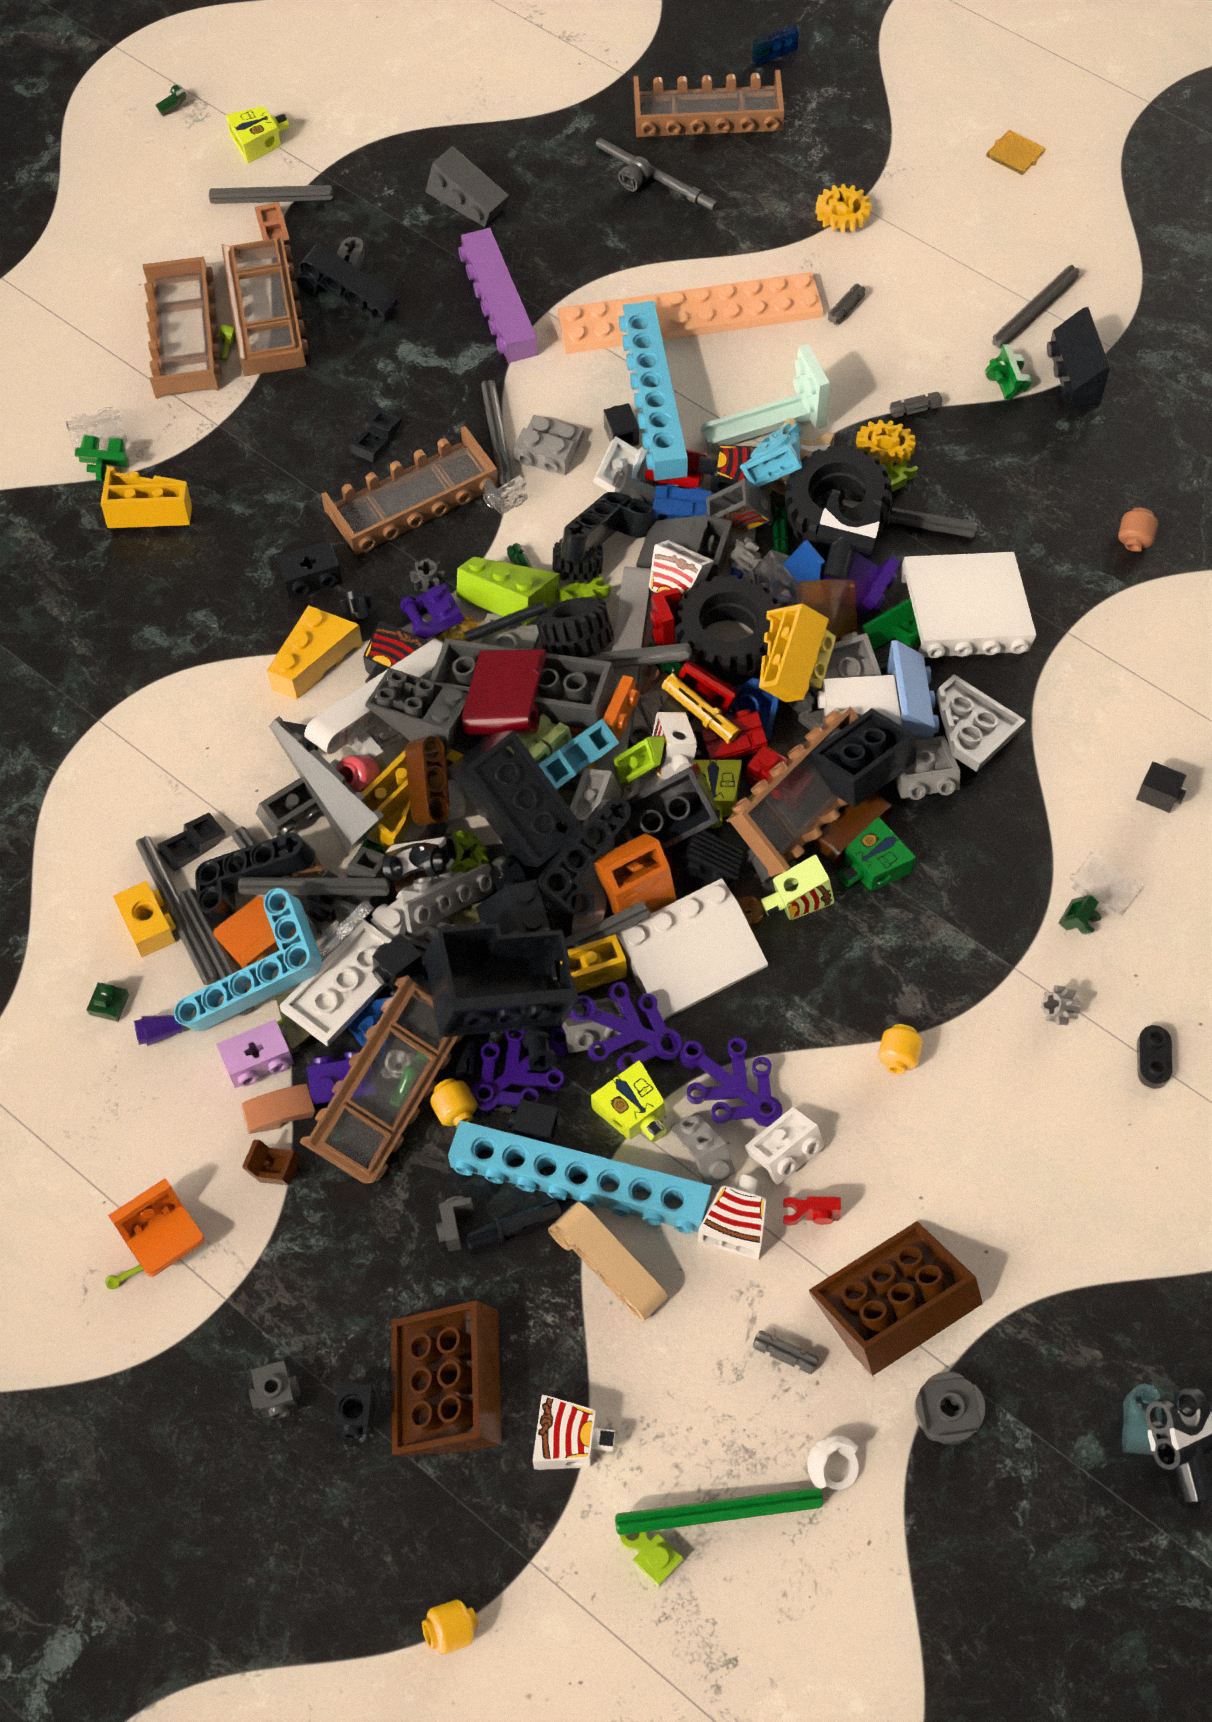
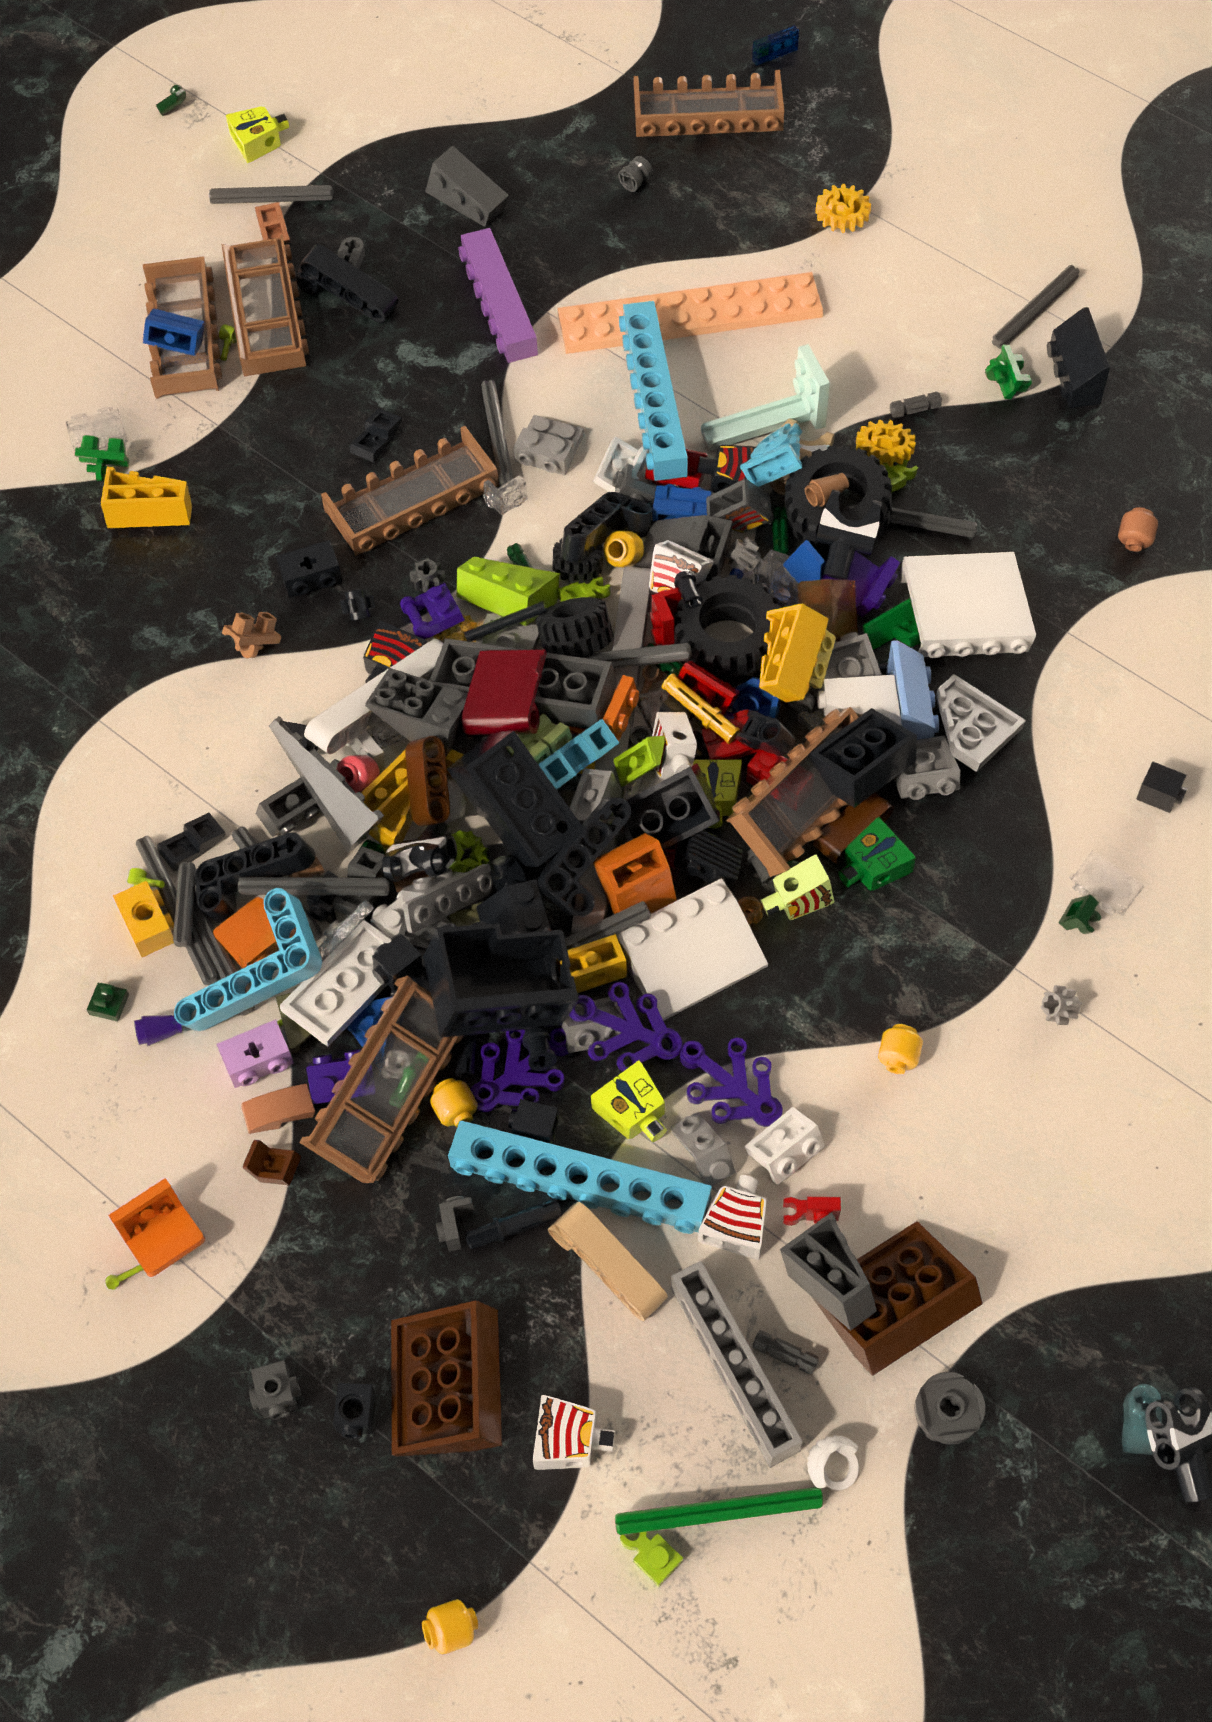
(139, 875): none -> lime hand
(173, 332): none -> blue brick
(184, 905): none -> dark grey axle
(251, 637): none -> medium nougat hips
(310, 650): yellow wedge -> none
(621, 422): black brick -> none
(623, 549): none -> yellow head
(686, 583): none -> black pin
(693, 193): dark grey bar -> none
(736, 1364): none -> light grey brick
(766, 734): none -> black piece
(820, 489): none -> medium nougat cone
(830, 1272): none -> dark grey wedge
(846, 303): dark grey axle -> none
(1015, 152): clear yellow piece -> none
(1154, 1054): black plate -> none

